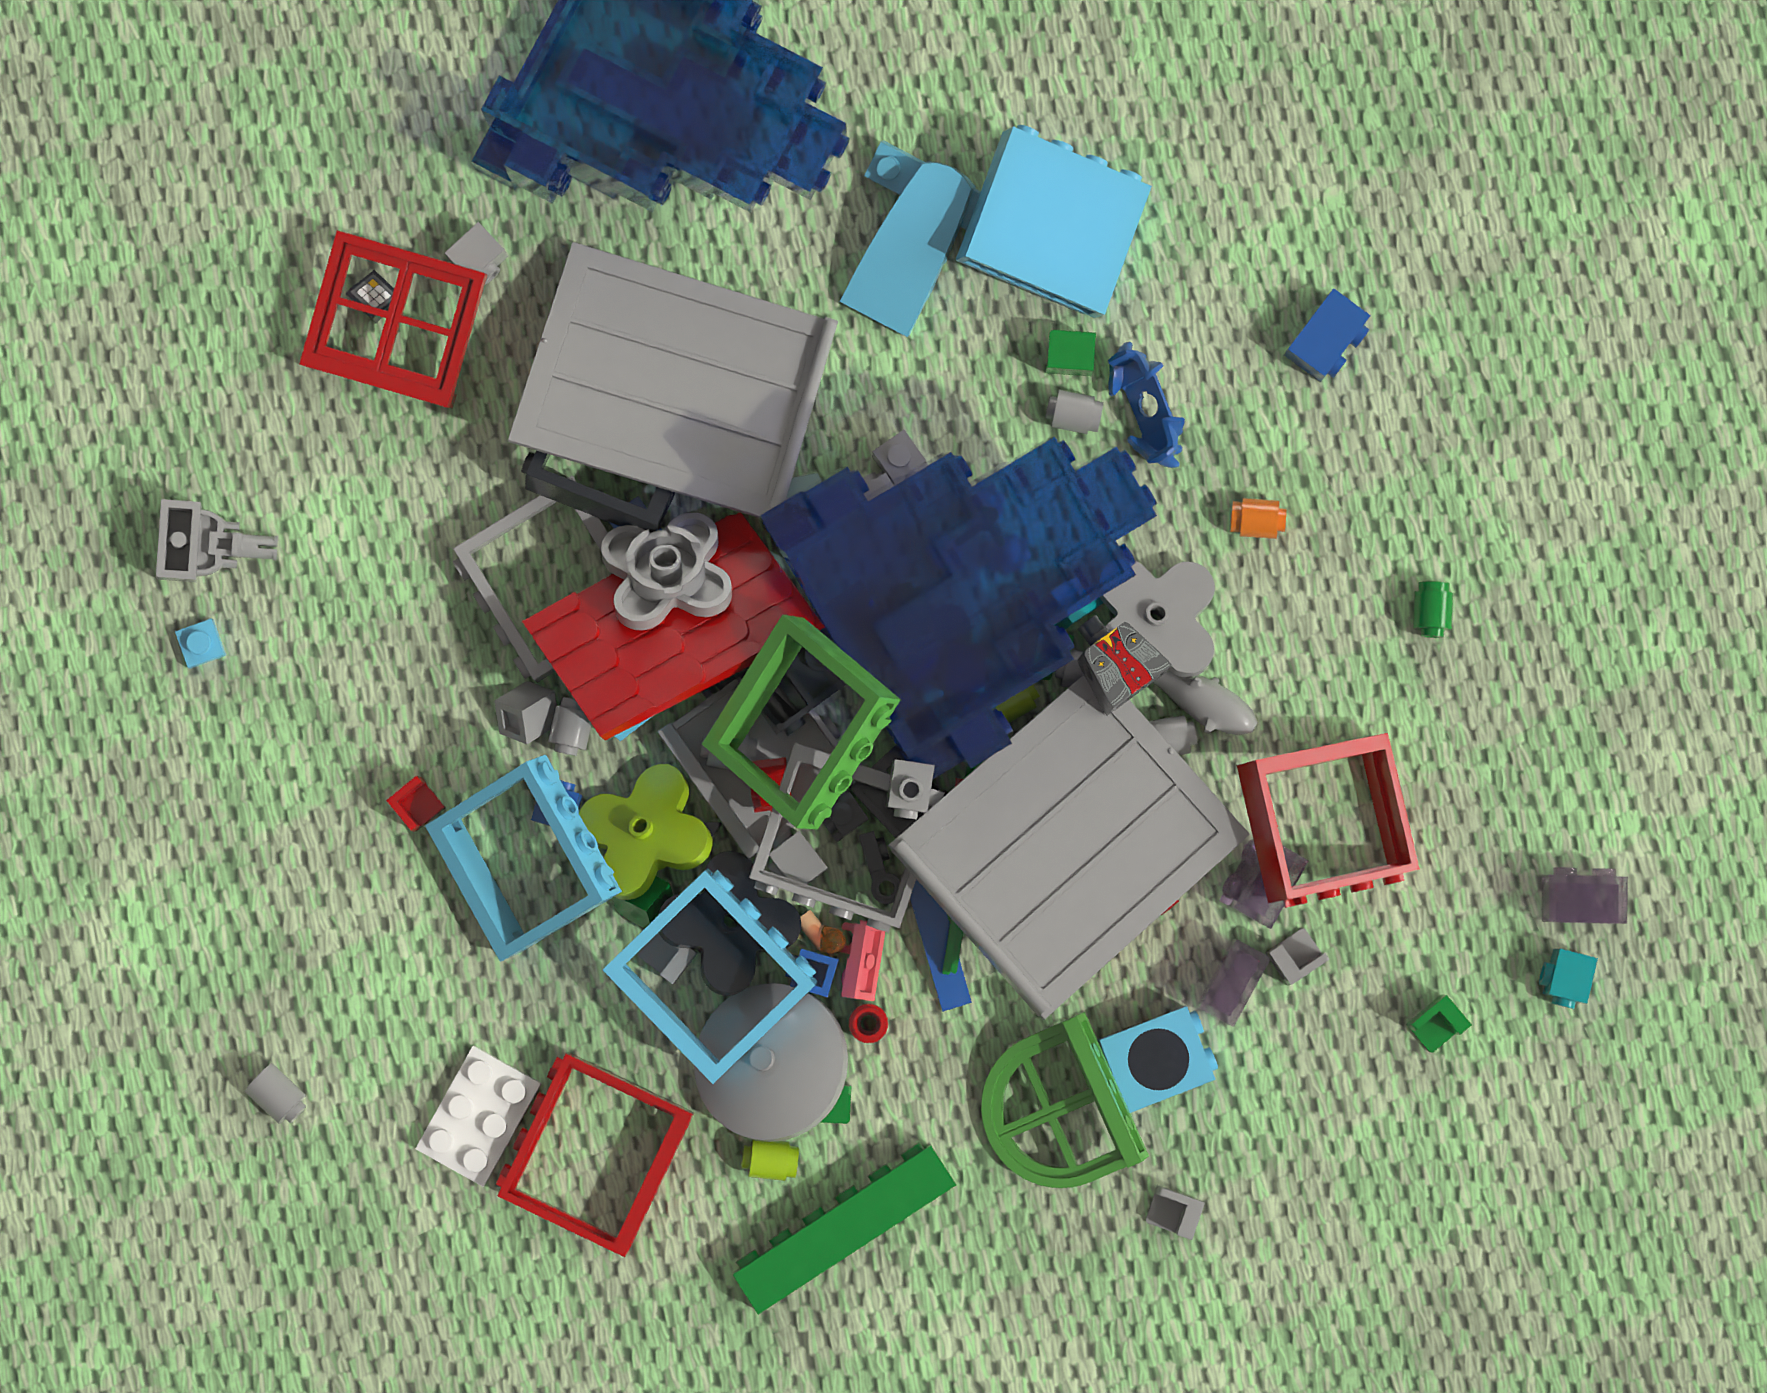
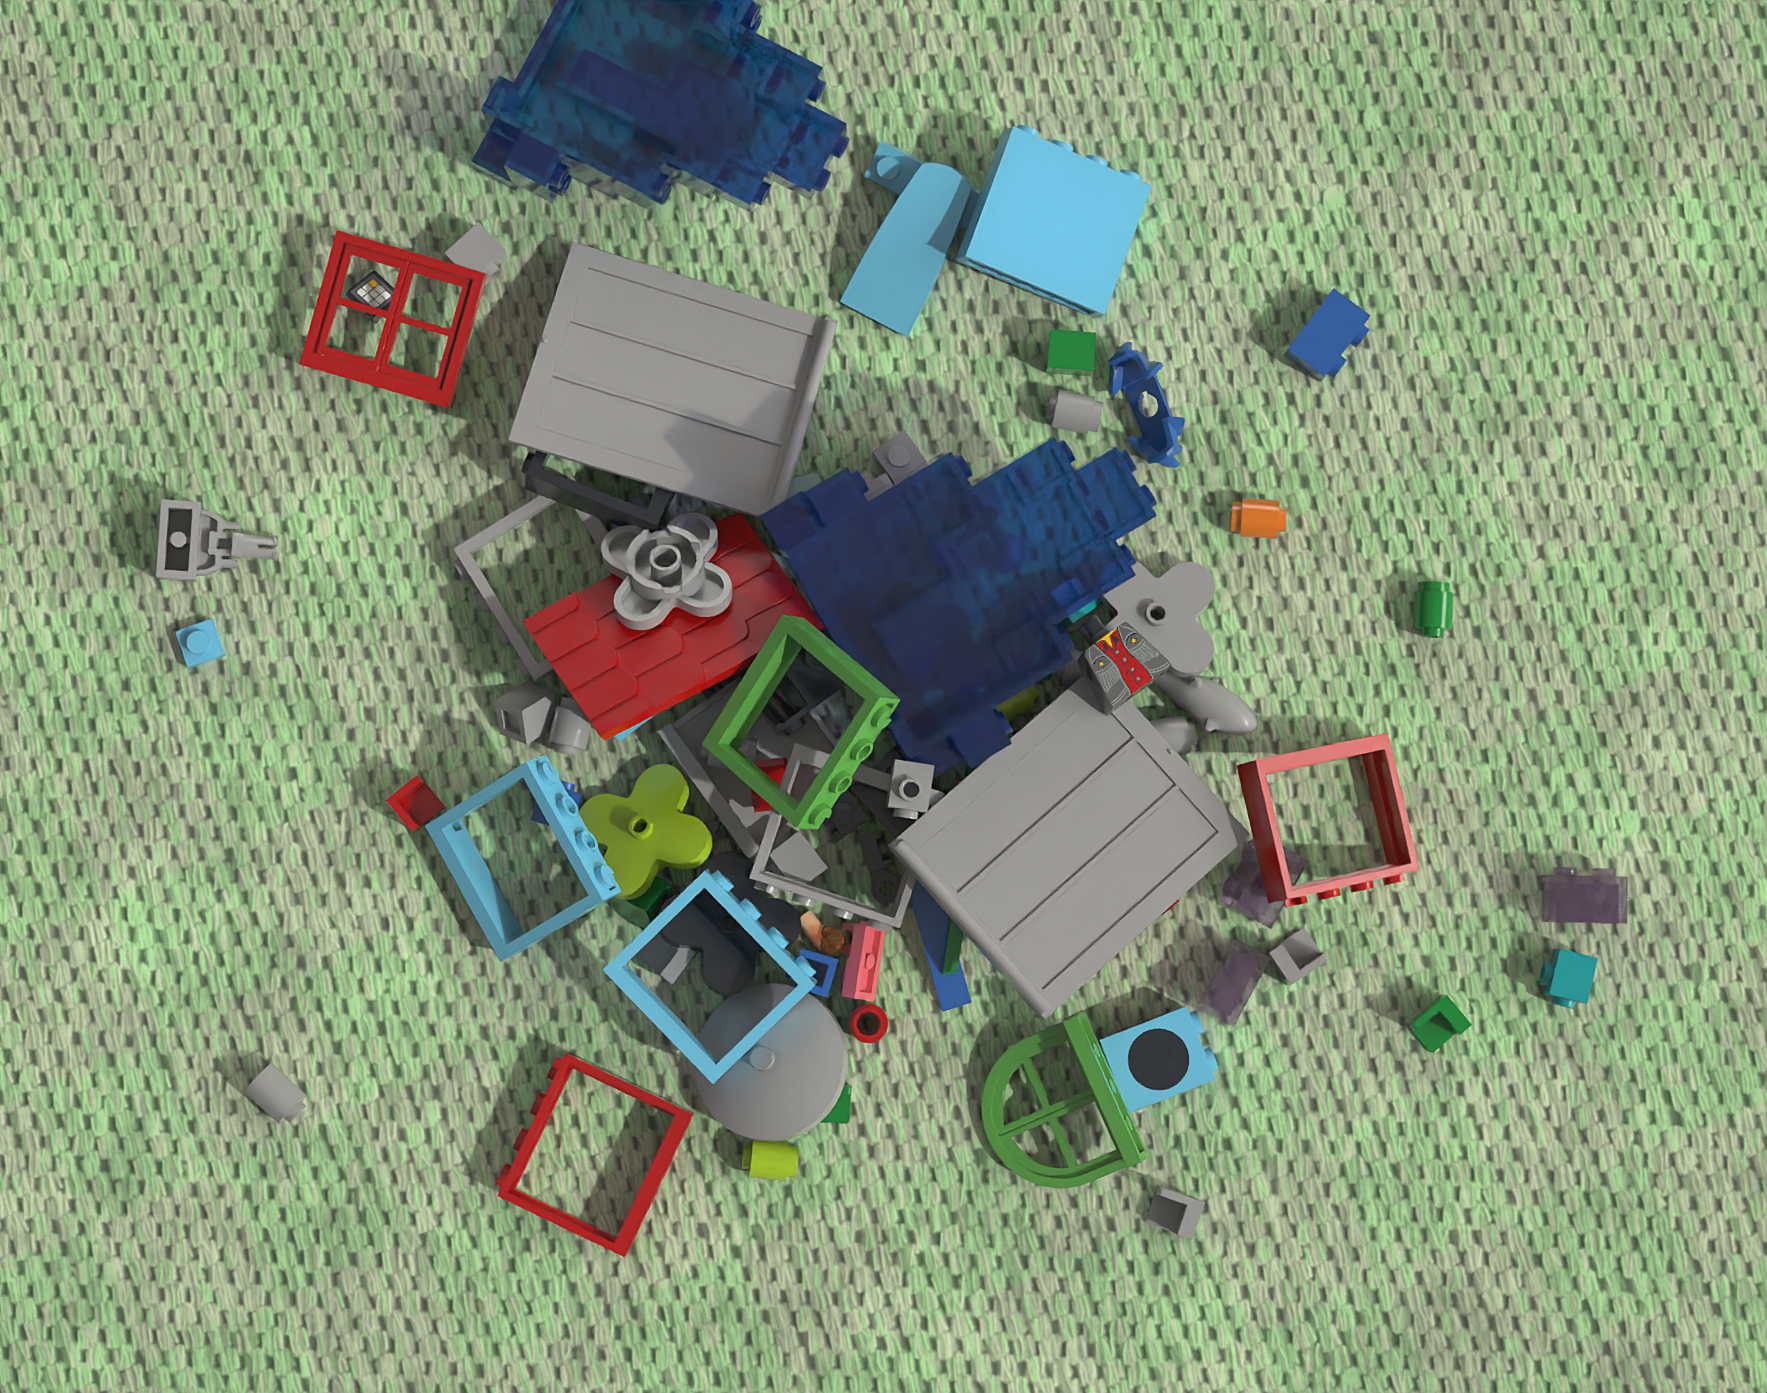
(478, 1116): white plate -> none
(843, 1228): green brick -> none

